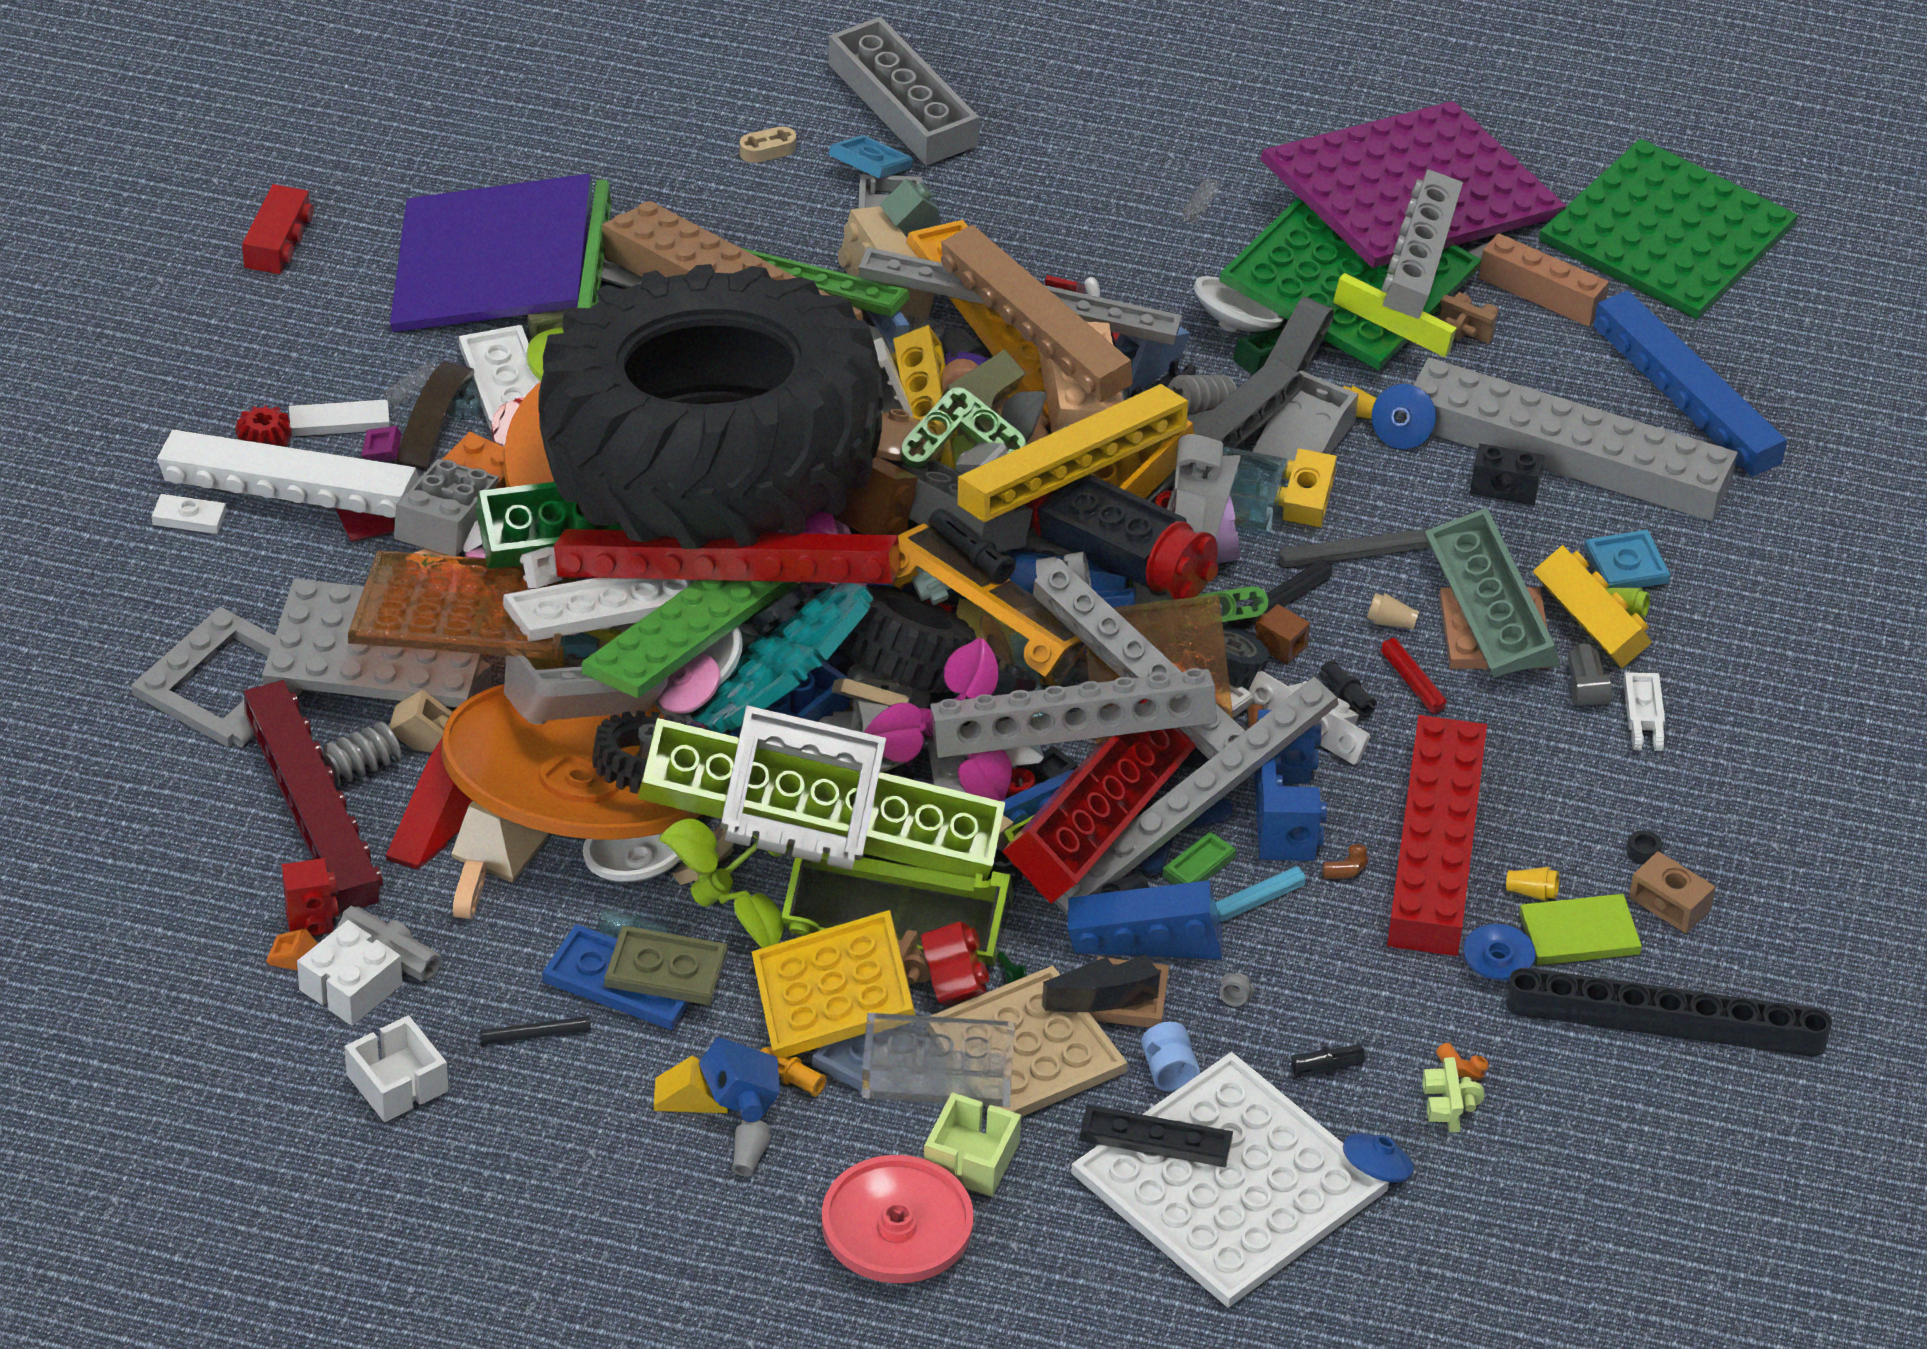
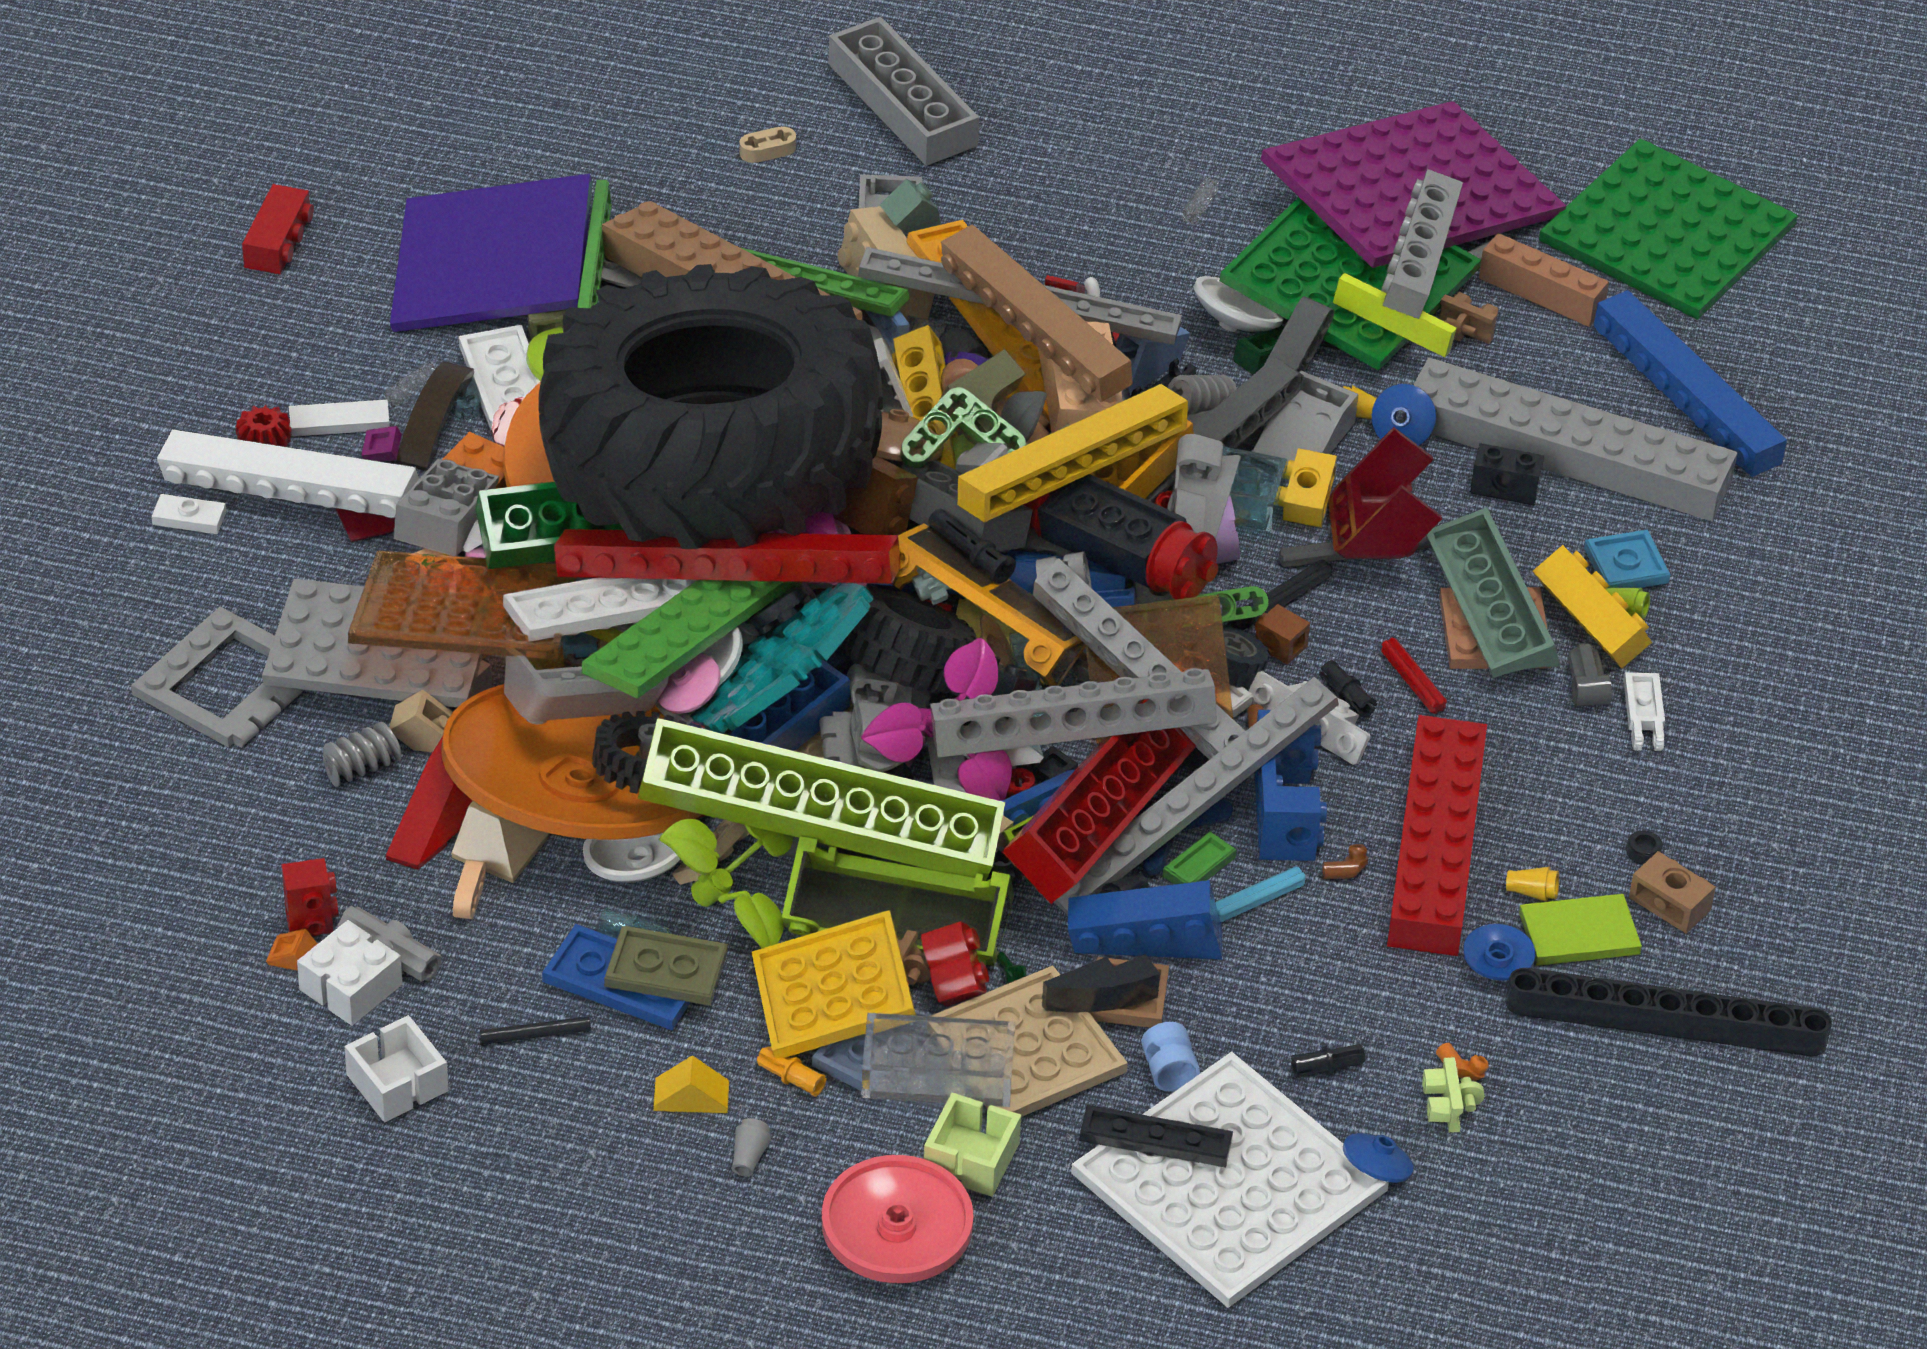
(311, 793): dark red brick -> none
(540, 567): white tile -> none
(741, 1078): blue torso -> none
(812, 742): hinge -> none
(866, 692): tan tile -> none
(871, 156): dark azure plate -> none
(1232, 995): light grey plate -> none
(1374, 506): none -> dark red windscreen
(1391, 612): tan cone -> none

